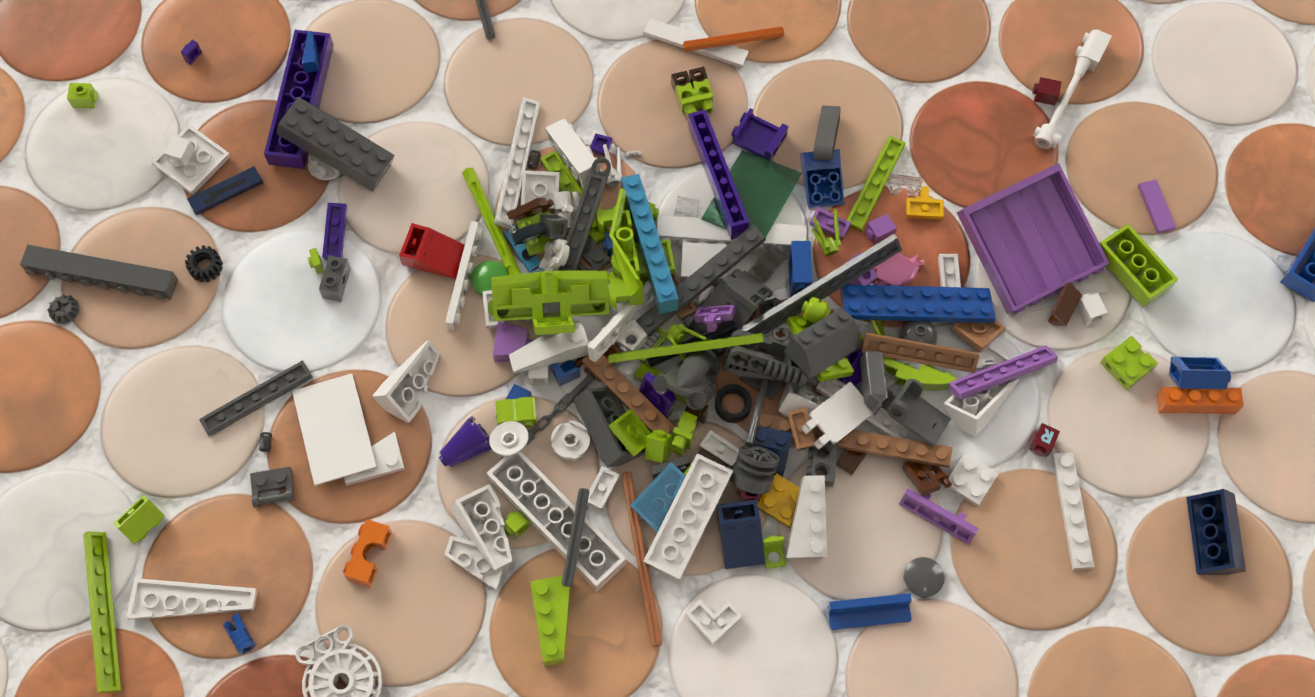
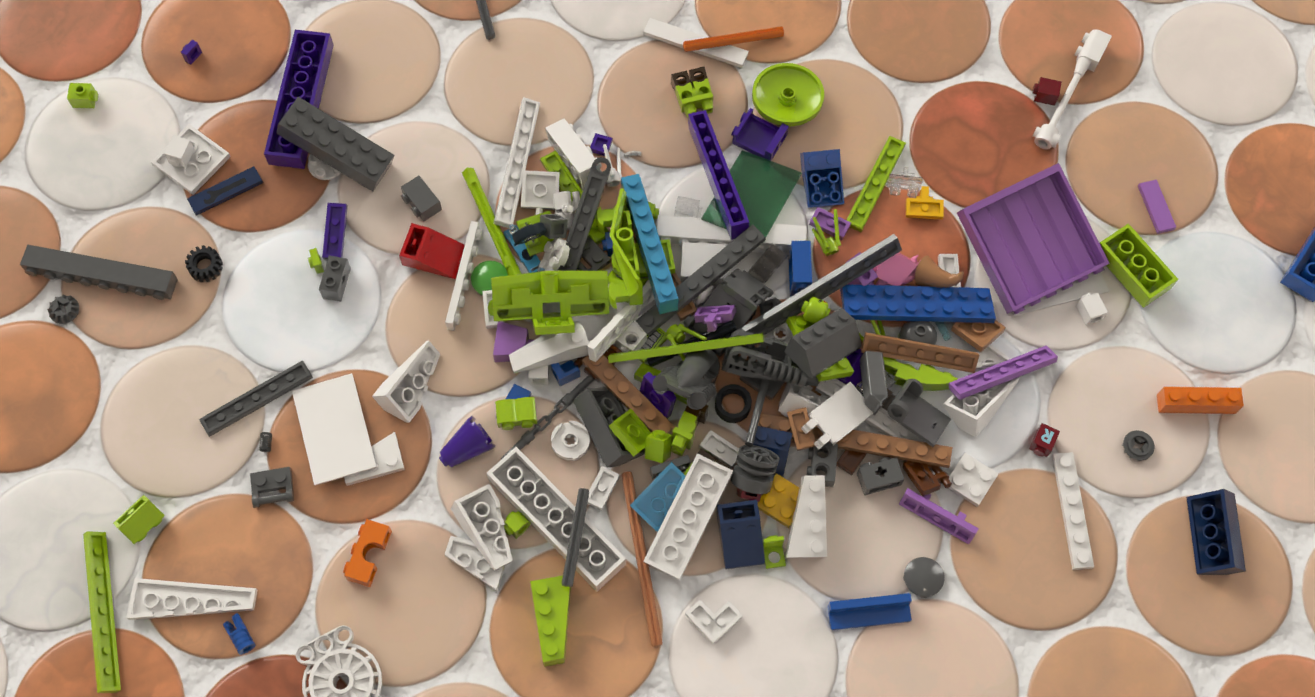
(310, 57): blue slope -> none
(421, 198): none -> dark grey brick
(505, 433): white dish -> none
(530, 209): reddish brown plate -> none
(533, 159): dark grey piece -> none
(788, 94): none -> lime dish
(826, 133): dark grey beam -> none
(874, 483): none -> dark grey brick
(880, 229): medium lavender brick -> none
(931, 275): none -> medium nougat hat
(943, 330): none -> clear light blue wheel
(1065, 305): reddish brown panel -> none
(1128, 363): lime piece -> none
(1139, 437): none -> dark grey gear
(1199, 373): blue window -> none

